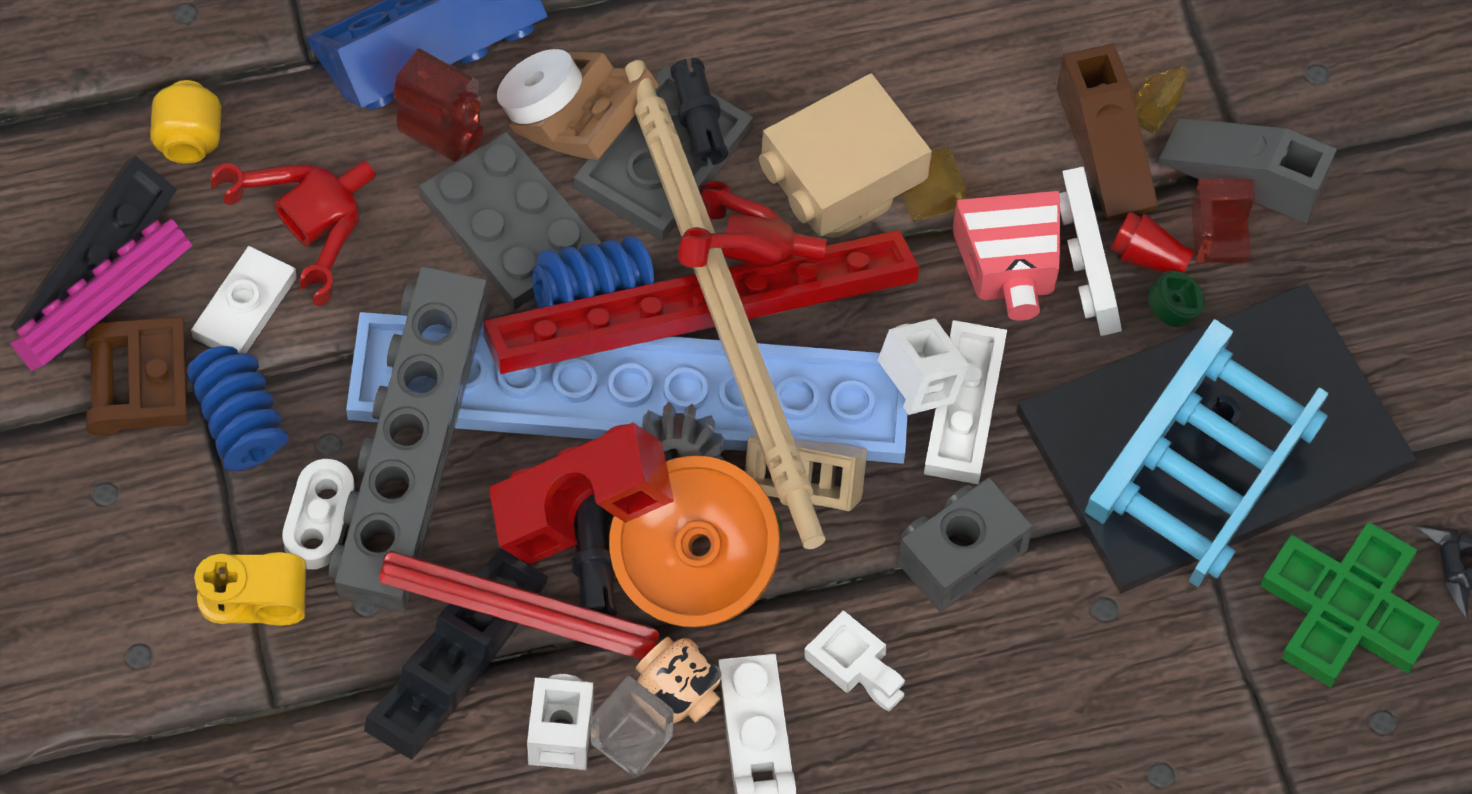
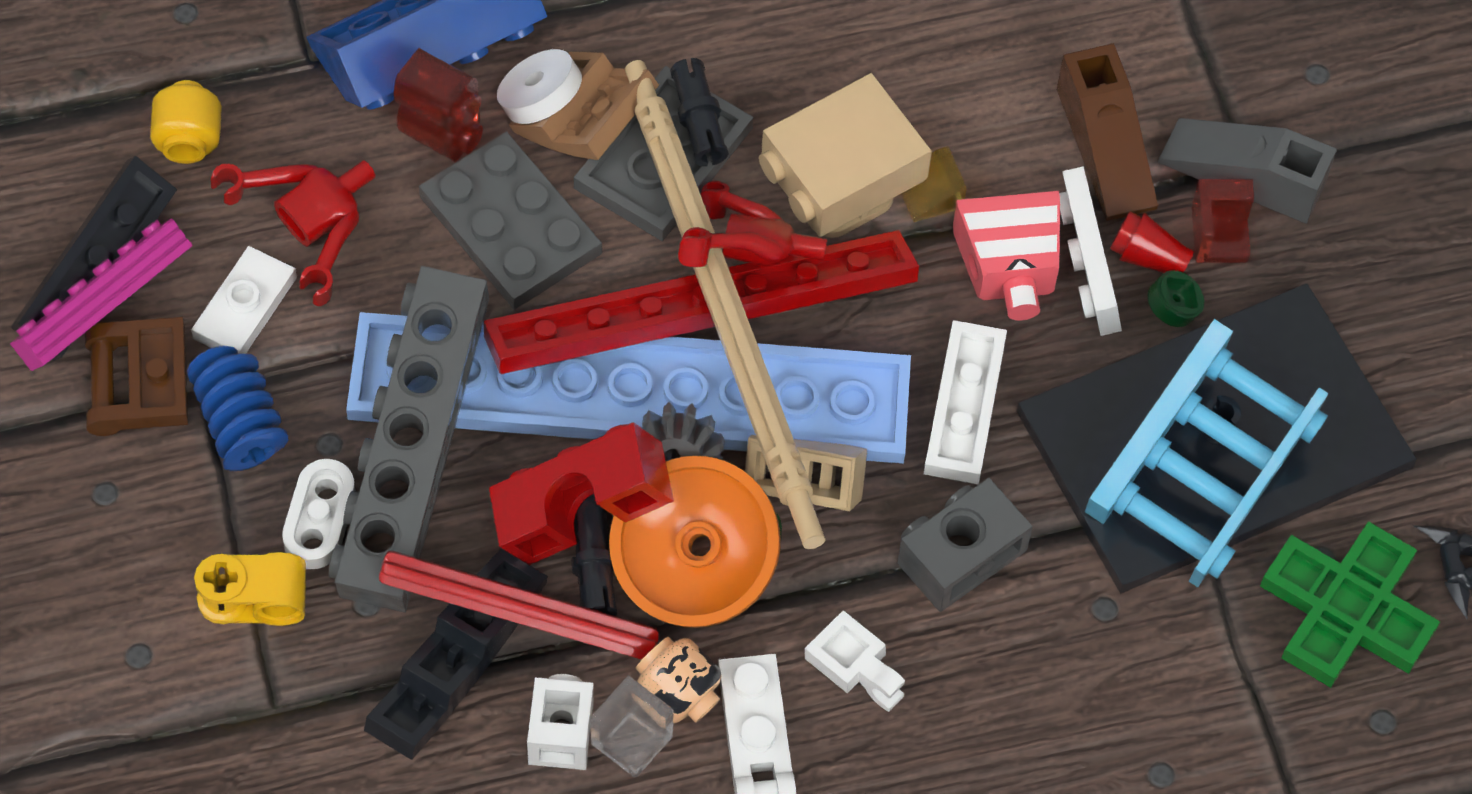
(590, 271): blue piece -> none
(923, 365): white brick -> none
(1159, 97): clear yellow slope -> none

